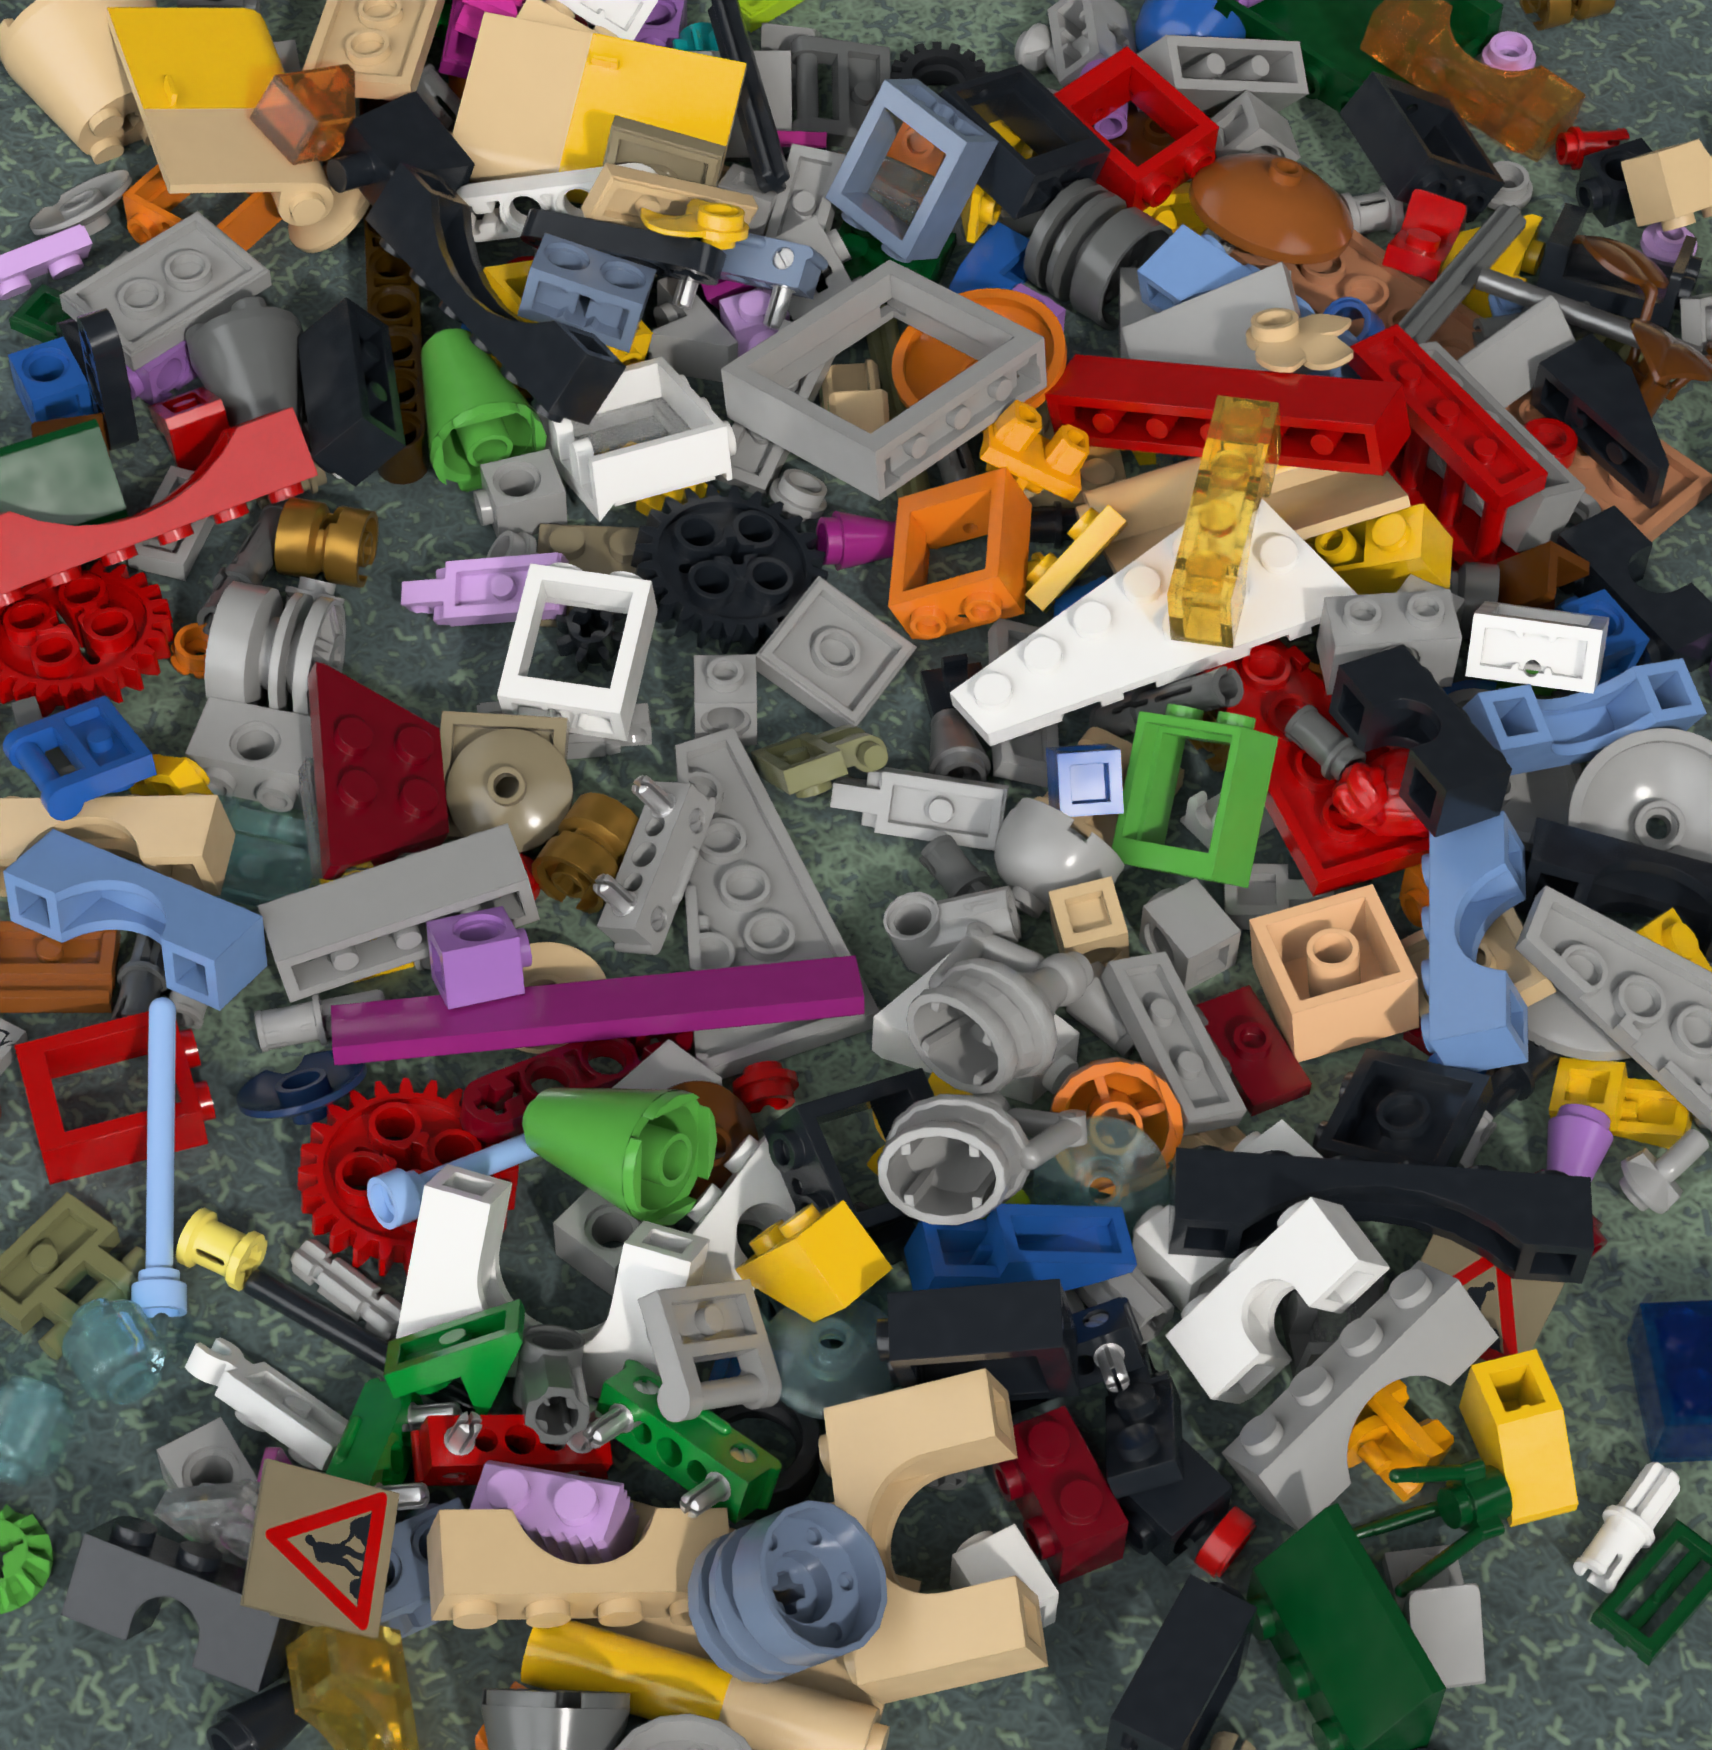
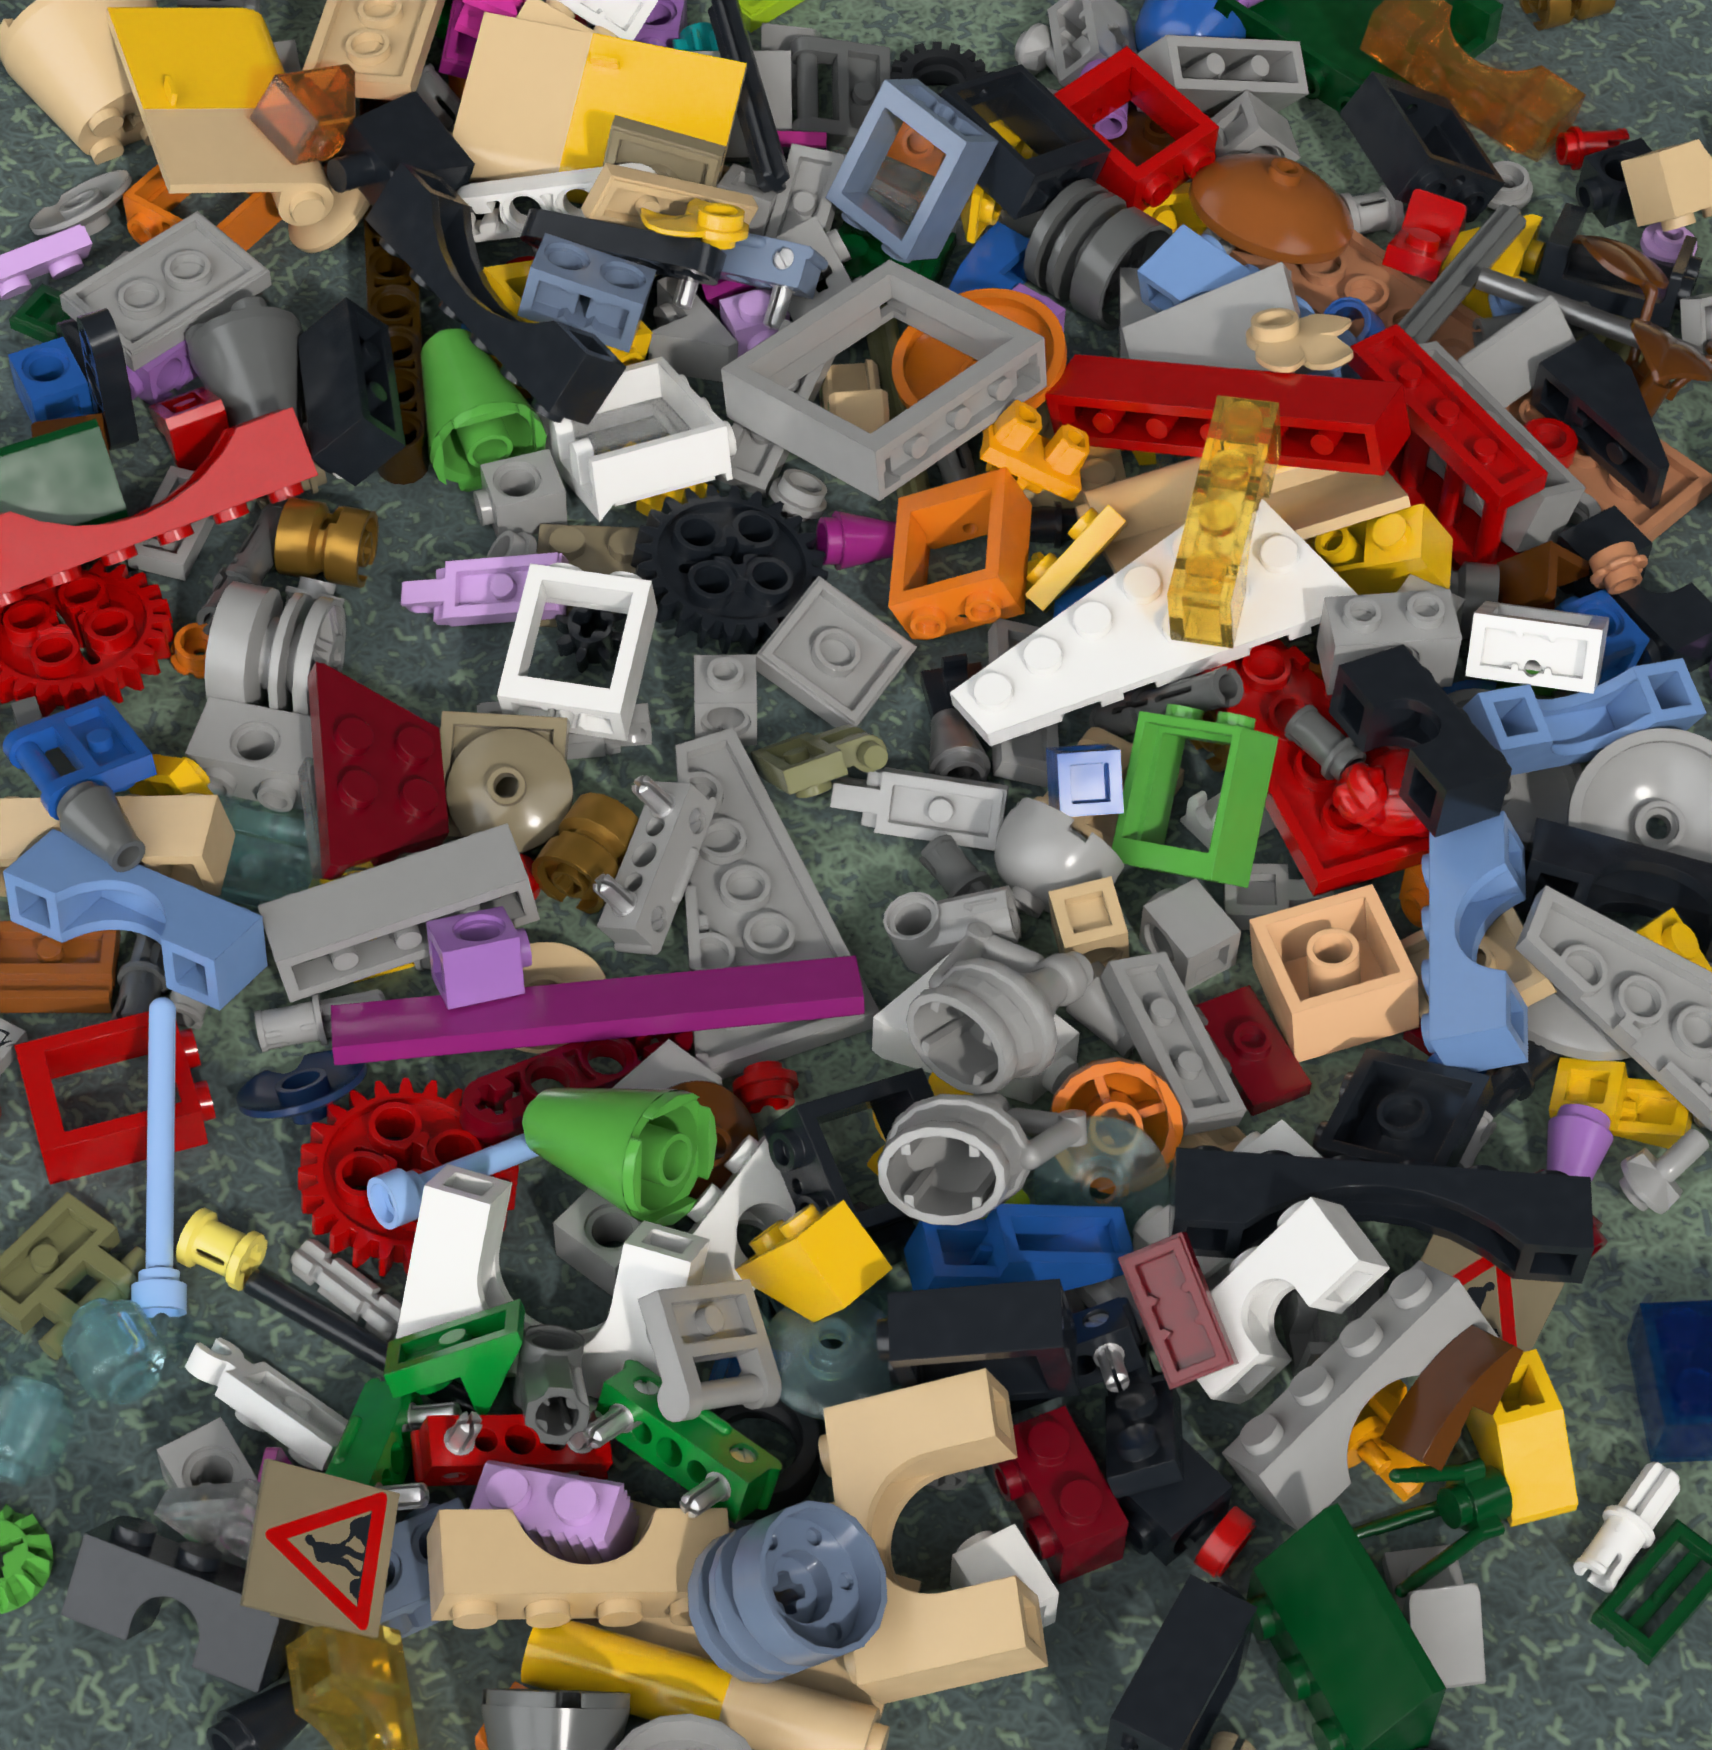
(98, 823): none -> dark grey cone
(1178, 1310): none -> plate
(1464, 1375): none -> reddish brown slope
(1509, 52): lavender plate -> none
(1617, 567): none -> nougat plate

